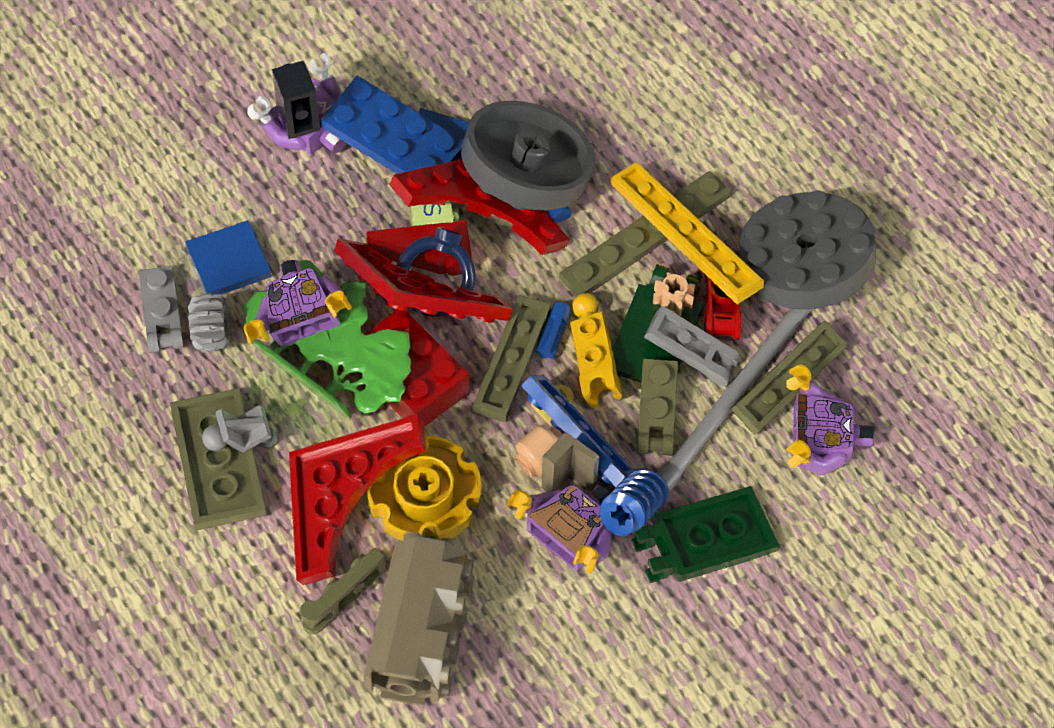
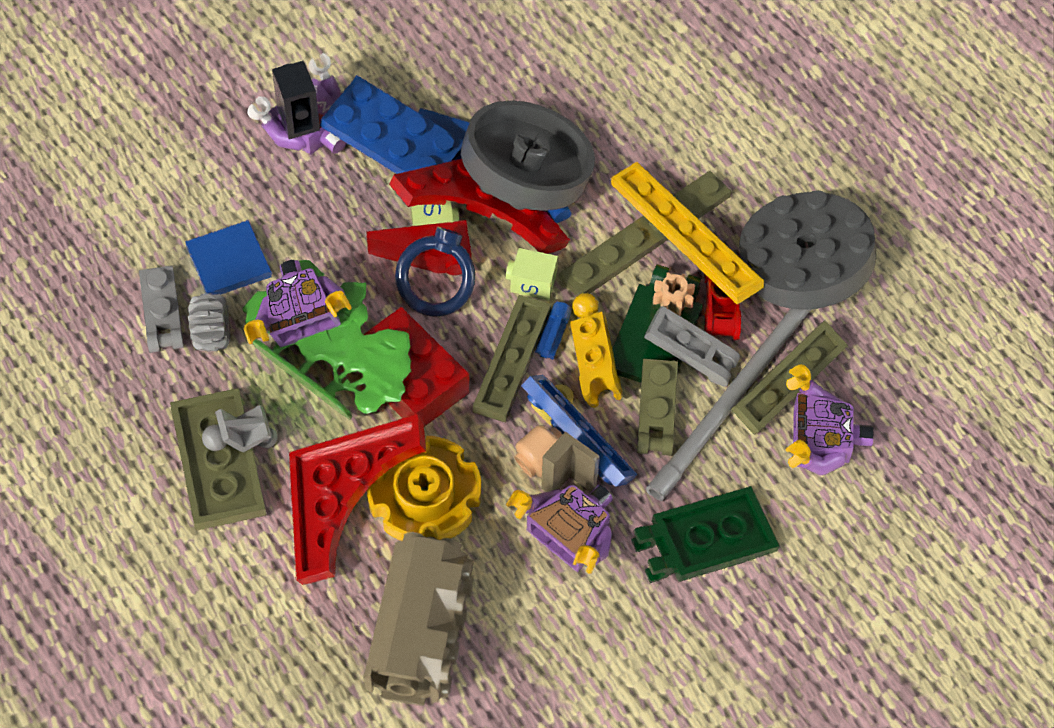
(342, 591): olive plate -> none
(416, 290): red plate -> none
(532, 273): none -> yellowish green brick
(634, 502): blue piece -> none

